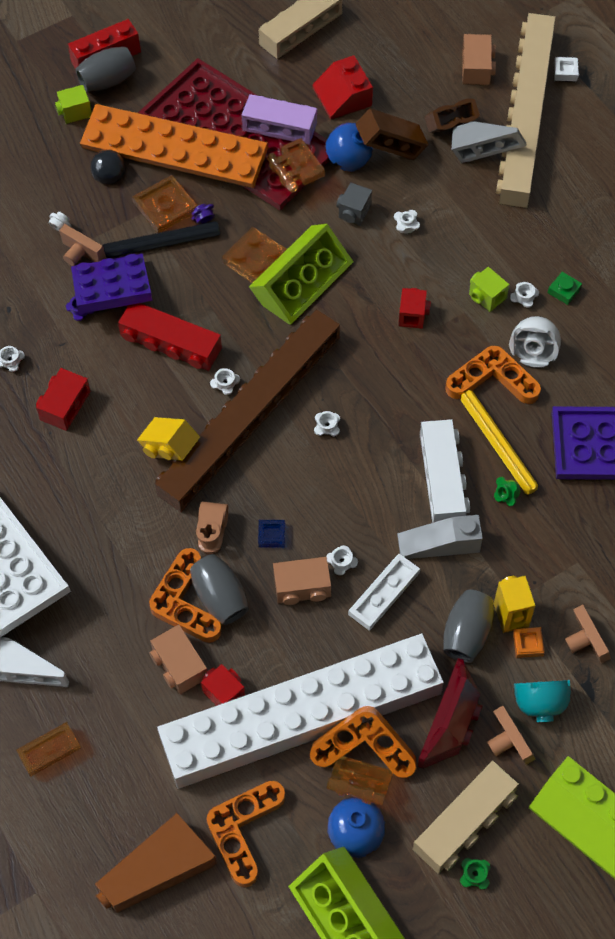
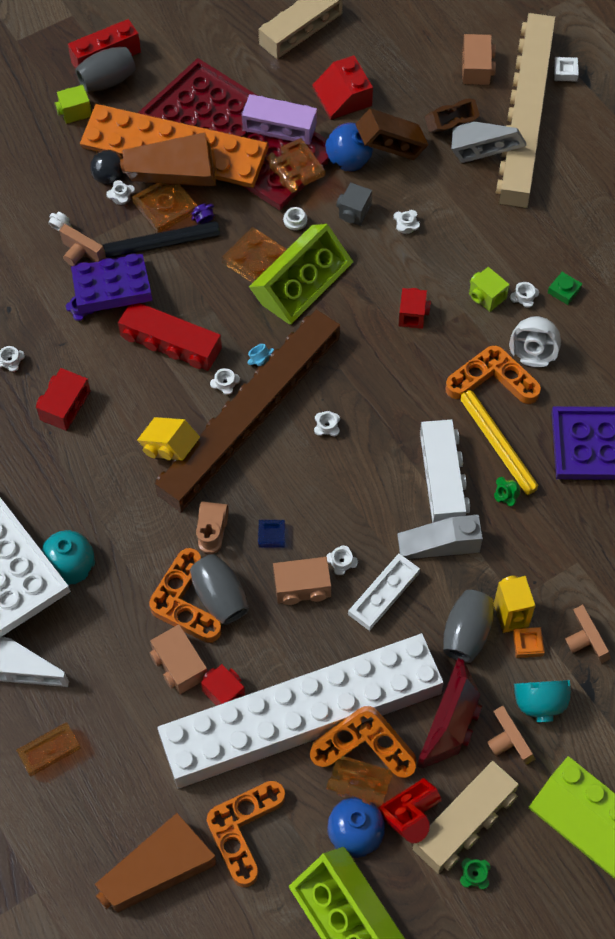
(70, 555): none -> teal cylinder
(120, 193): none -> white plate
(172, 161): none -> dark orange slope
(259, 355): none -> medium azure plate
(293, 214): none -> white plate
(407, 810): none -> red brick

